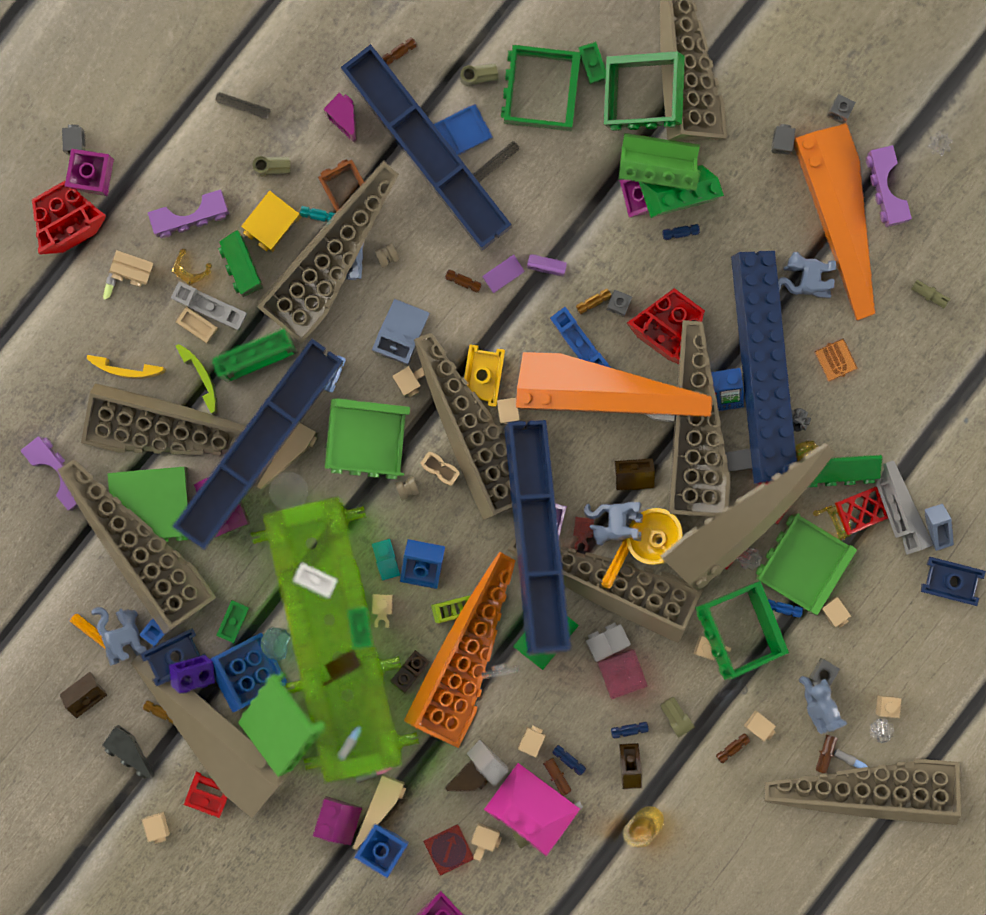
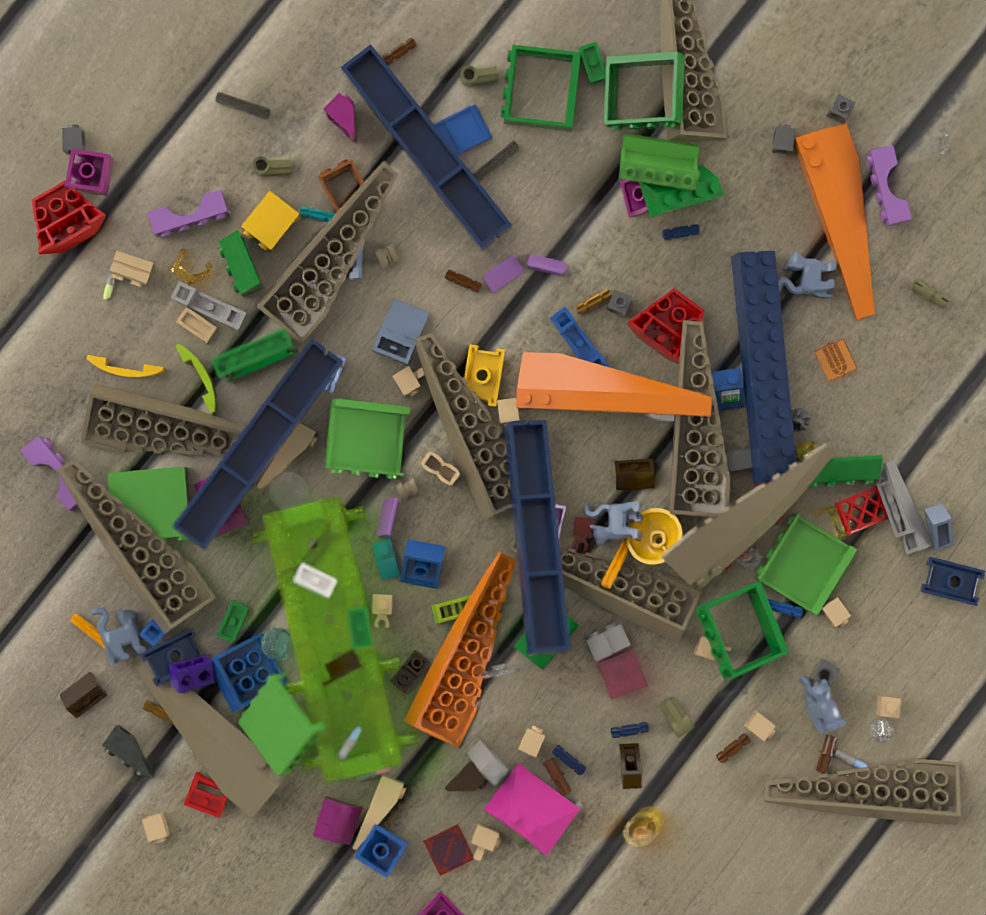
(387, 518): none -> medium lavender slope

